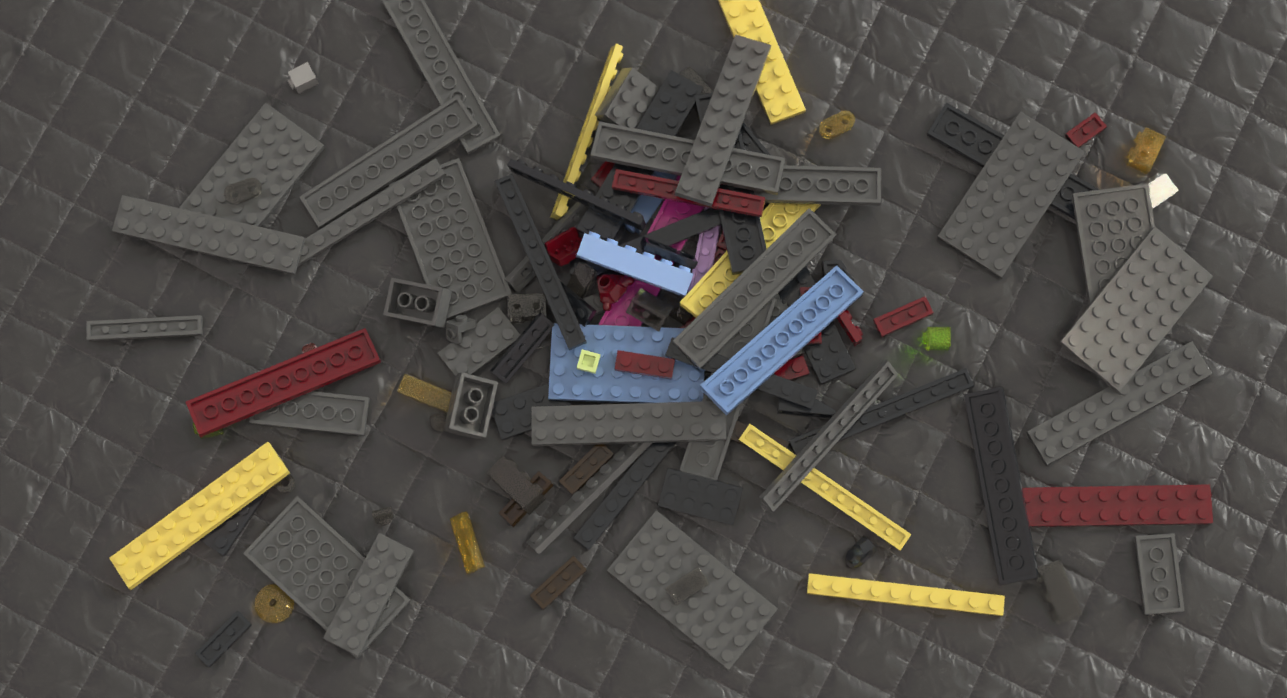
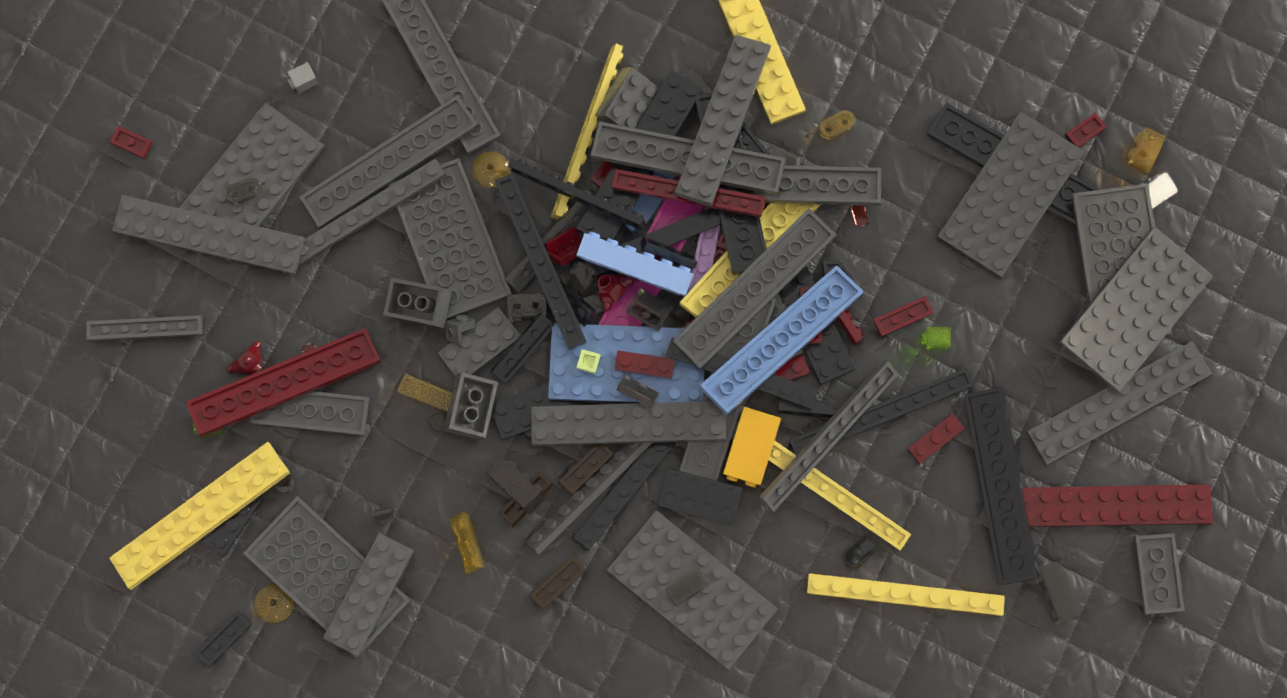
(131, 142): none -> dark red plate
(247, 361): none -> dark red rock
(488, 177): none -> clear yellow dish
(637, 391): none -> clear smoke plate
(751, 447): none -> yellow panel
(860, 215): none -> clear red piece
(936, 439): none -> dark red plate

